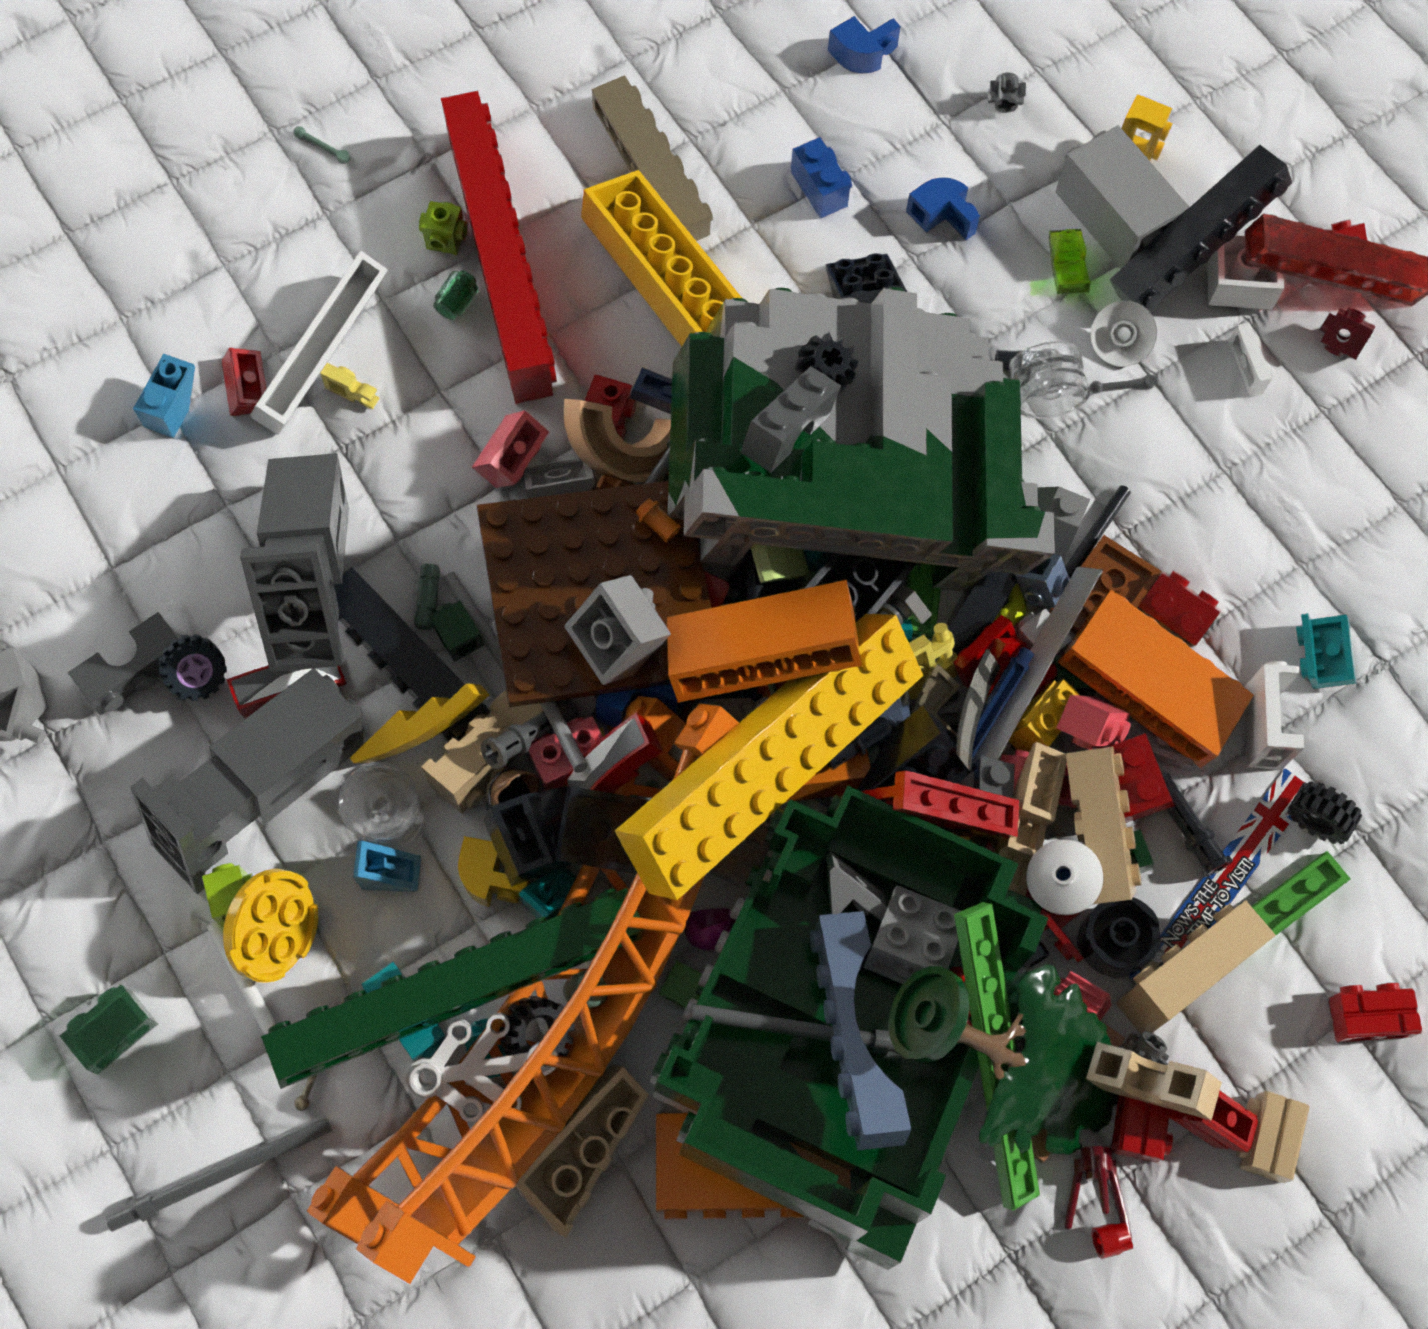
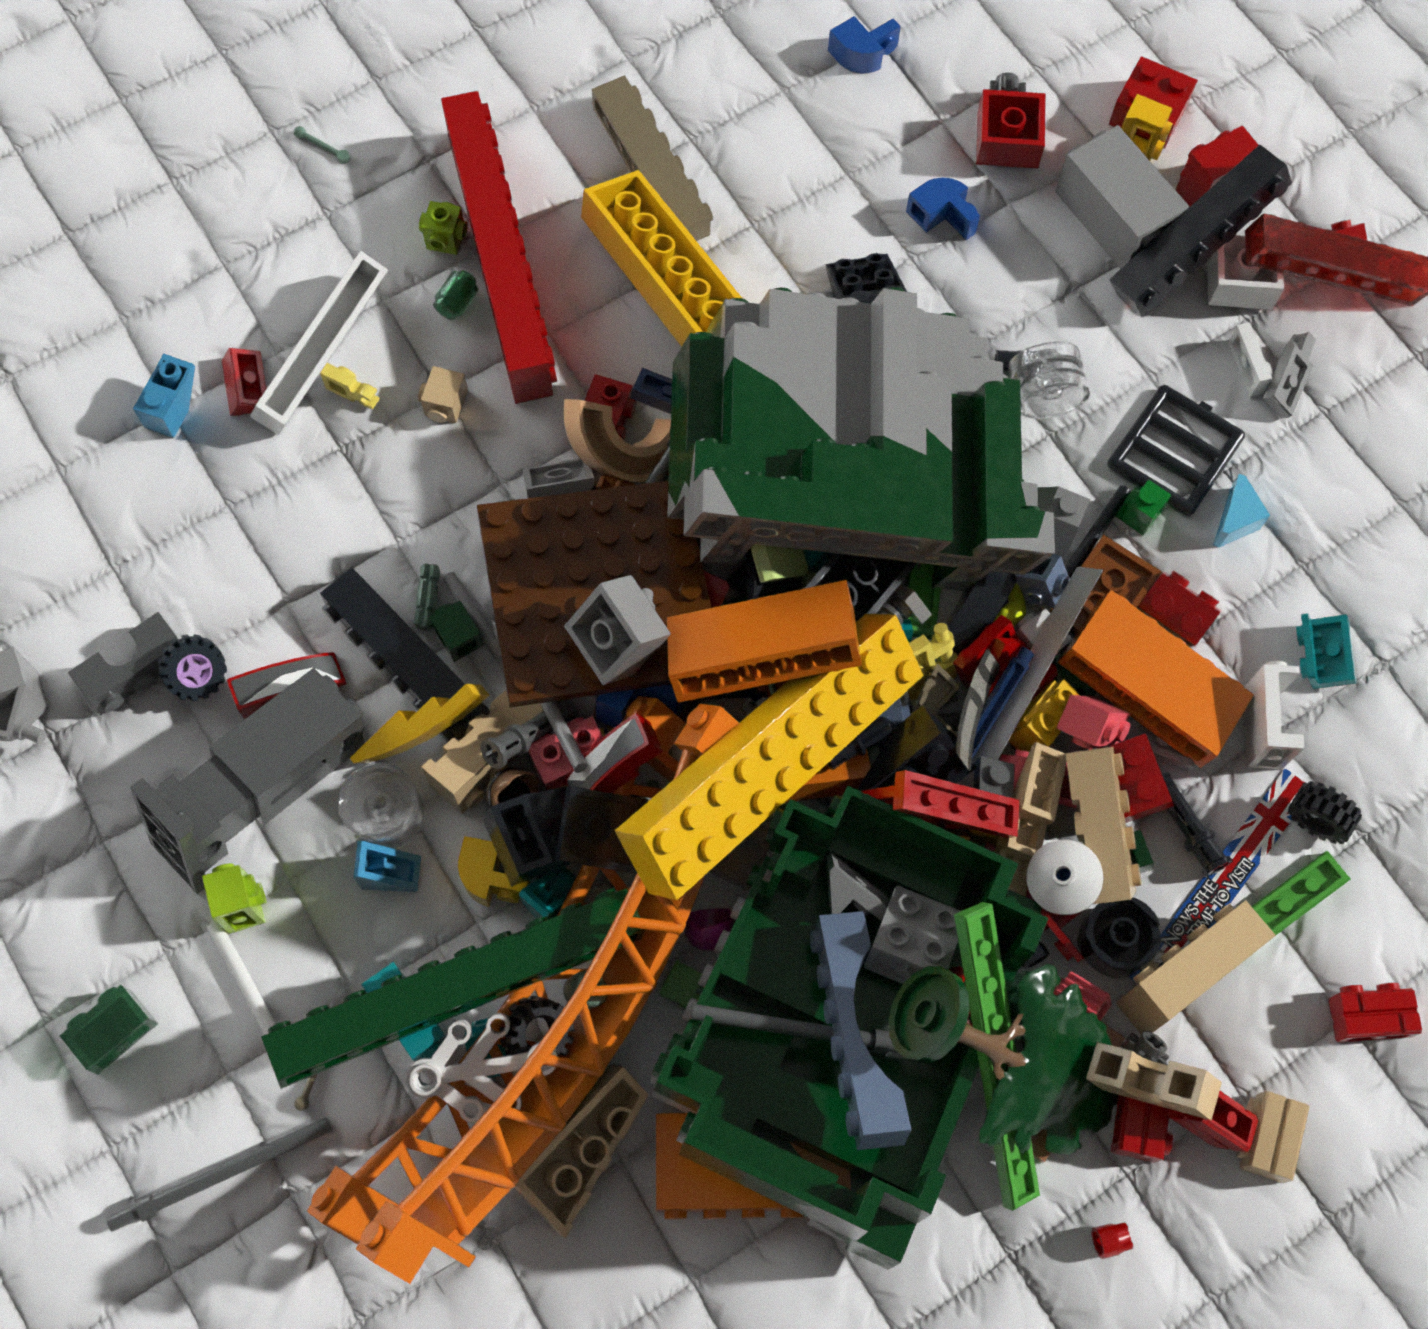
(270, 925): yellow tile -> none
(299, 562): dark grey brick -> none
(443, 395): none -> tan brick
(510, 449): coral brick -> none
(657, 520): orange pin -> none
(796, 409): dark grey arch -> none
(821, 177): blue brick -> none
(824, 352): black gear -> none
(1010, 128): none -> red brick
(1068, 261): clear neon green slope -> none
(1100, 1168): dark red plant -> none
(1113, 318): white dish -> none
(1143, 506): none -> green brick
(1148, 382): dark grey hinge -> none
(1150, 416): none -> black bar
(1157, 84): none -> red brick
(1212, 162): none -> red brick
(1241, 514): none -> medium azure slope
(1290, 375): none -> light grey hinge
(1349, 344): dark red brick -> none

